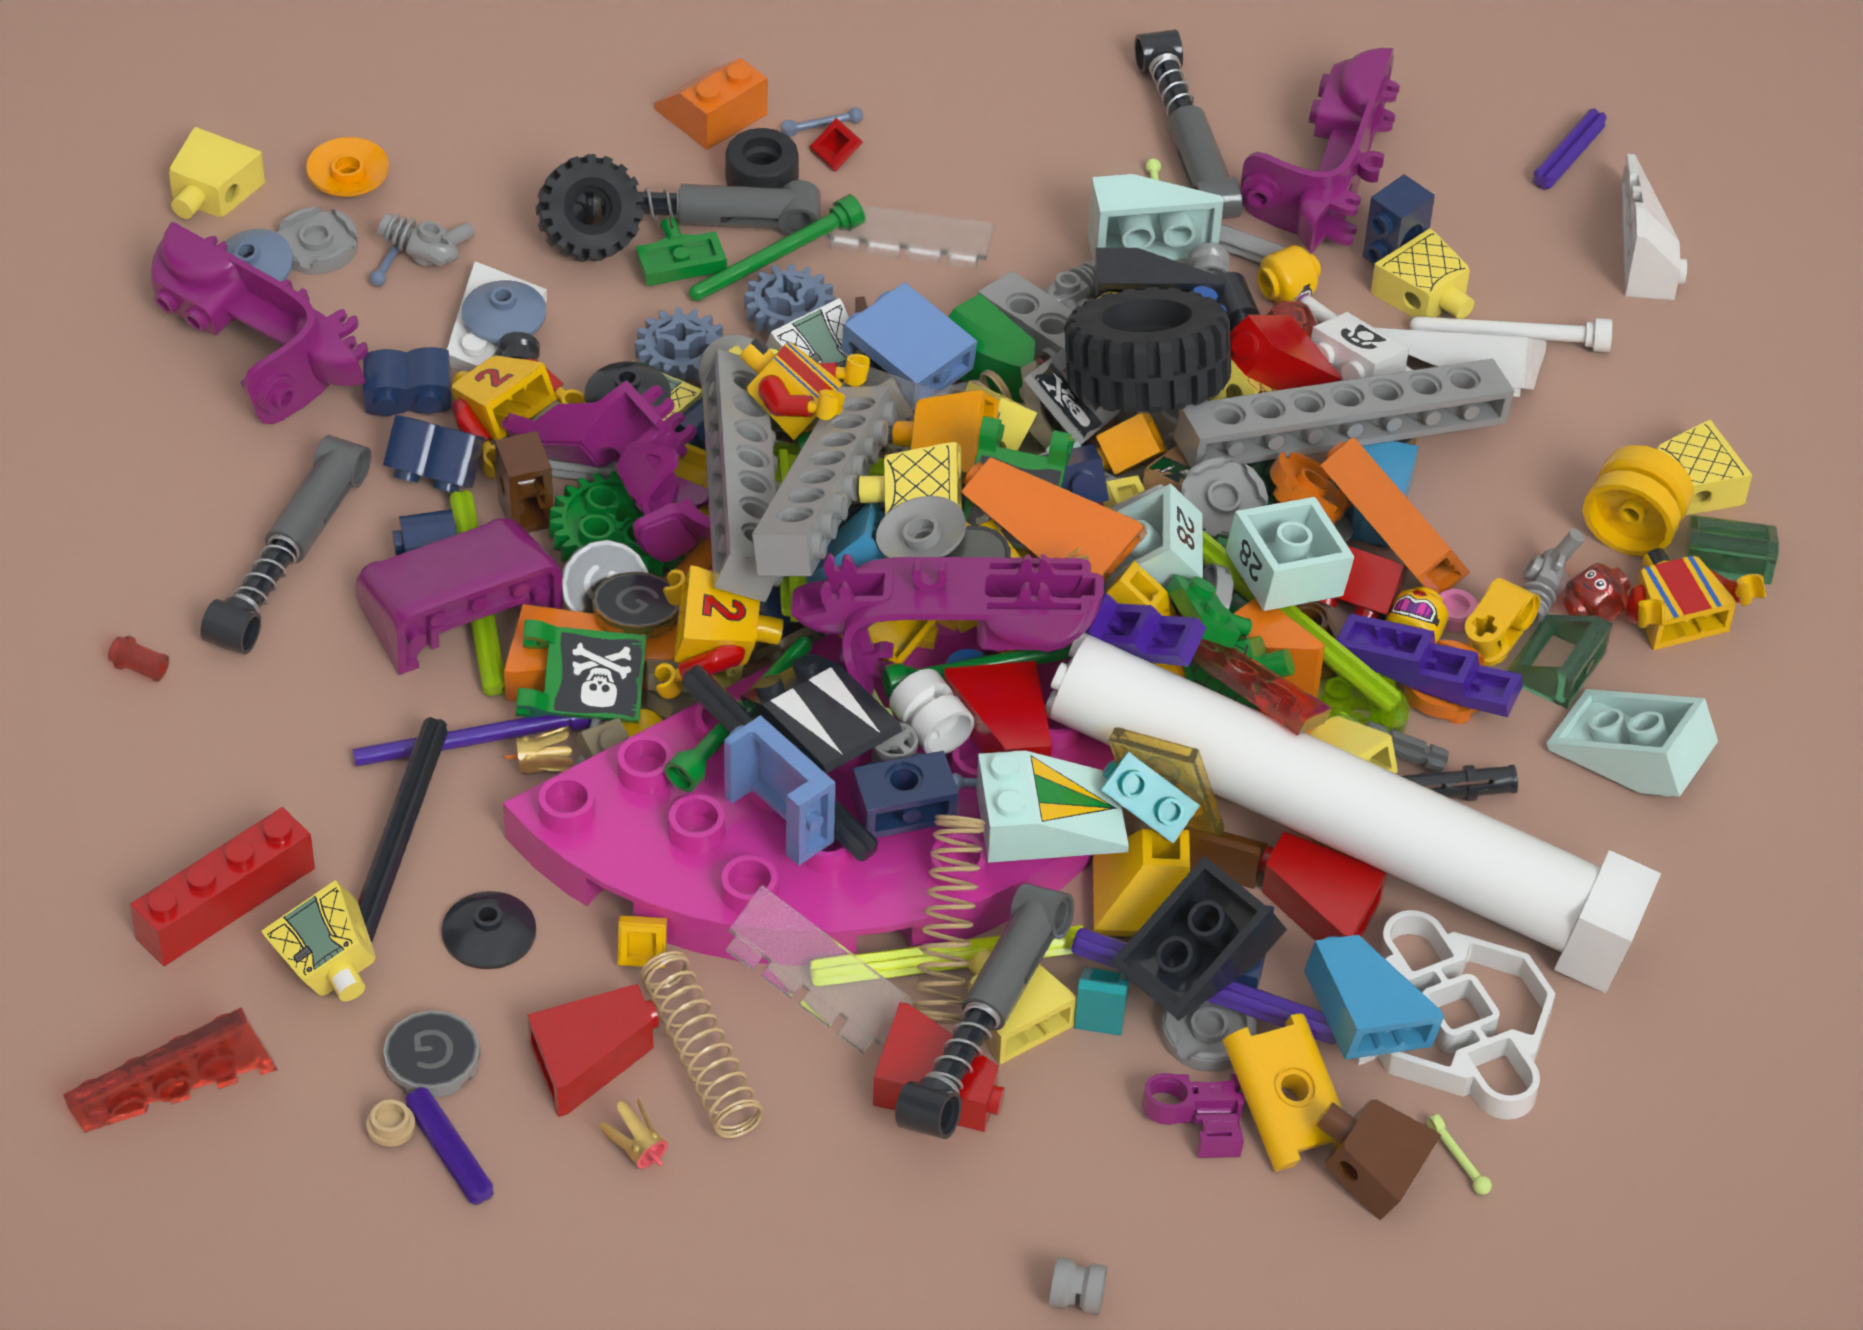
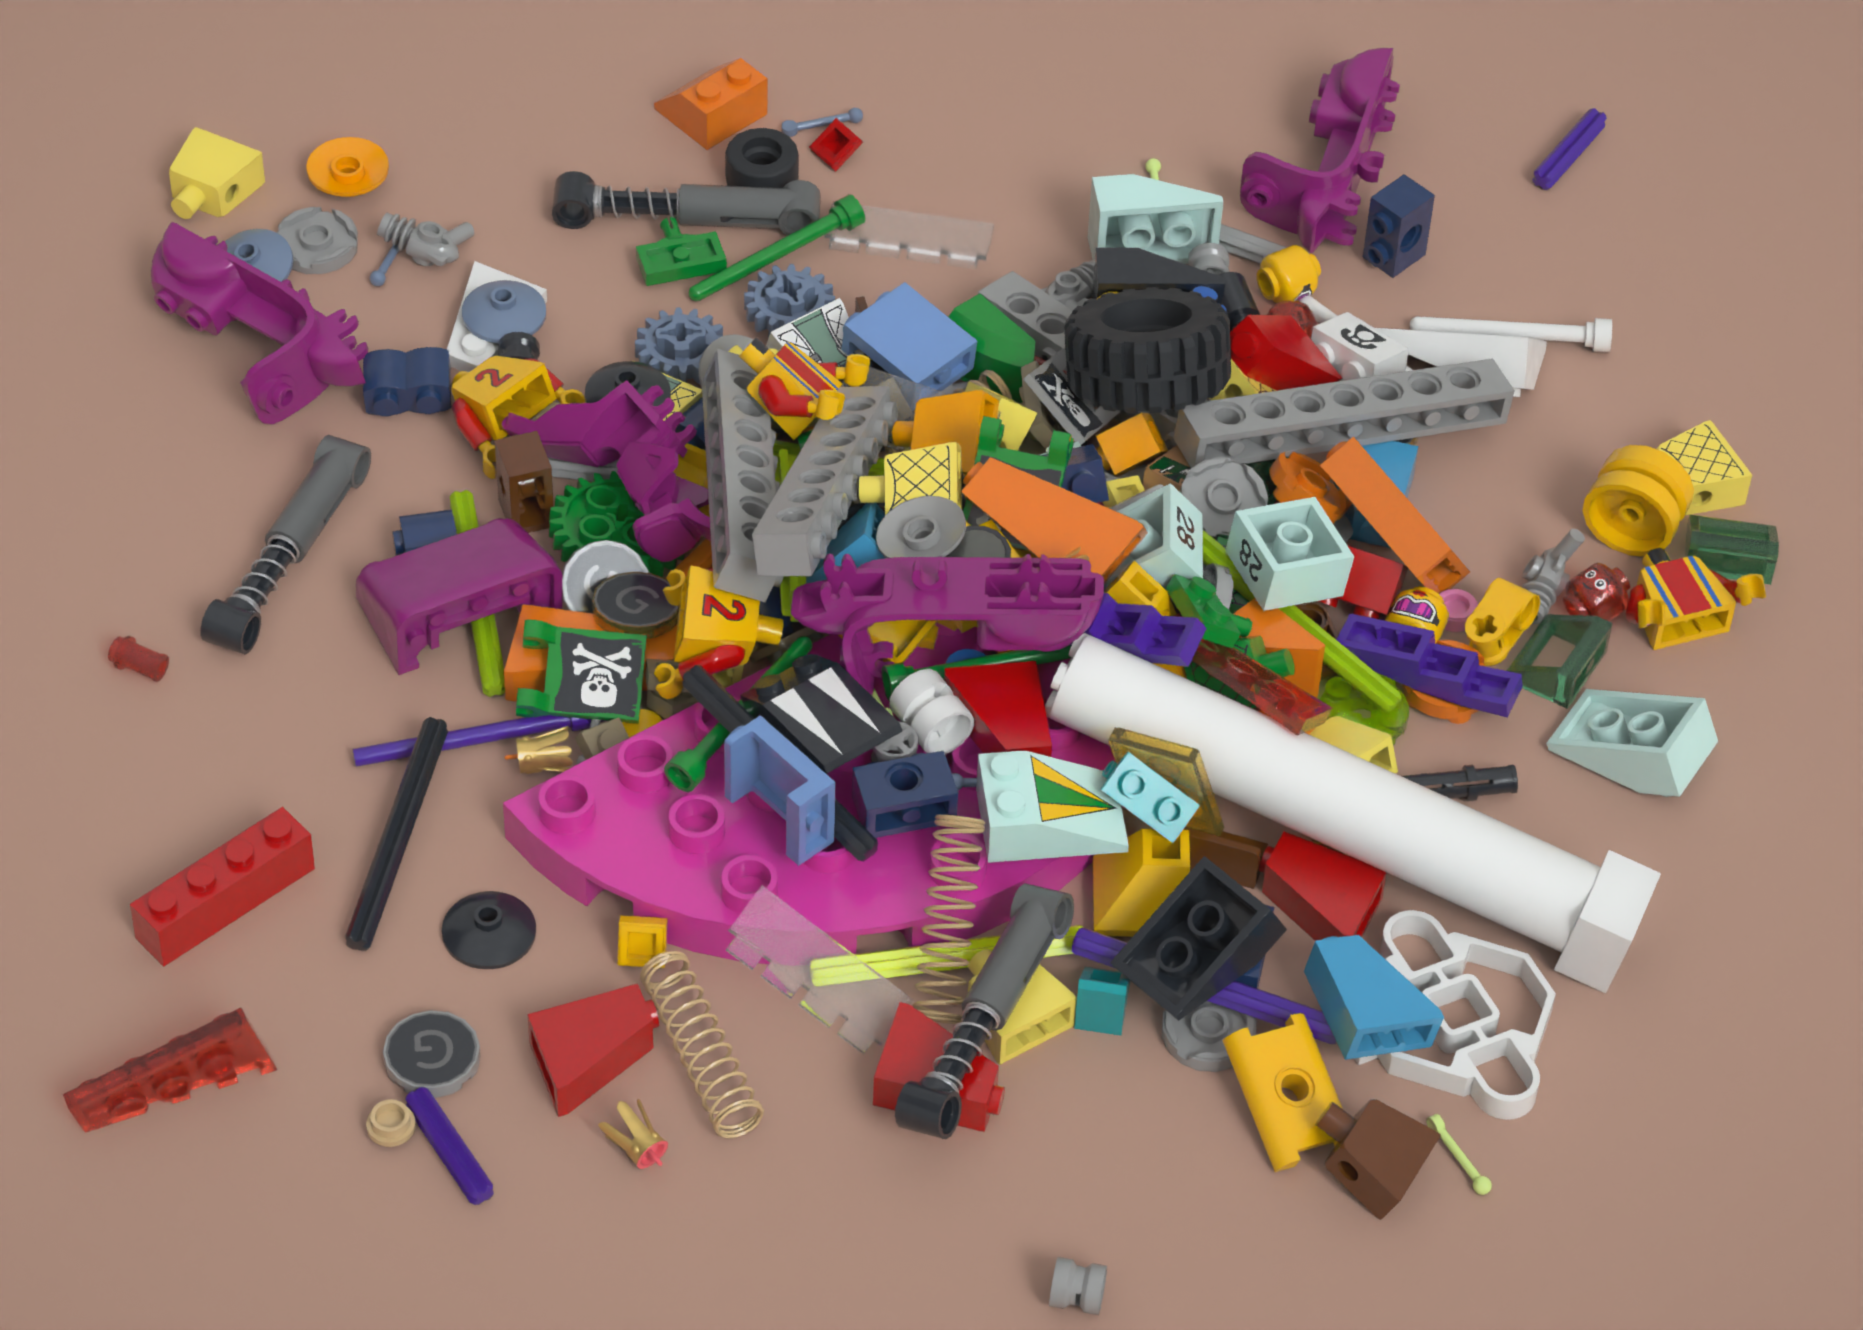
(325, 942): light yellow torso -> none
(433, 452): dark blue brick -> none
(620, 199): black tyre -> none
(1189, 129): piece -> none
(1211, 1101): magenta piece -> none
(1415, 750): dark grey axle -> none
(1424, 278): light yellow torso -> none
(1649, 240): white wedge -> none

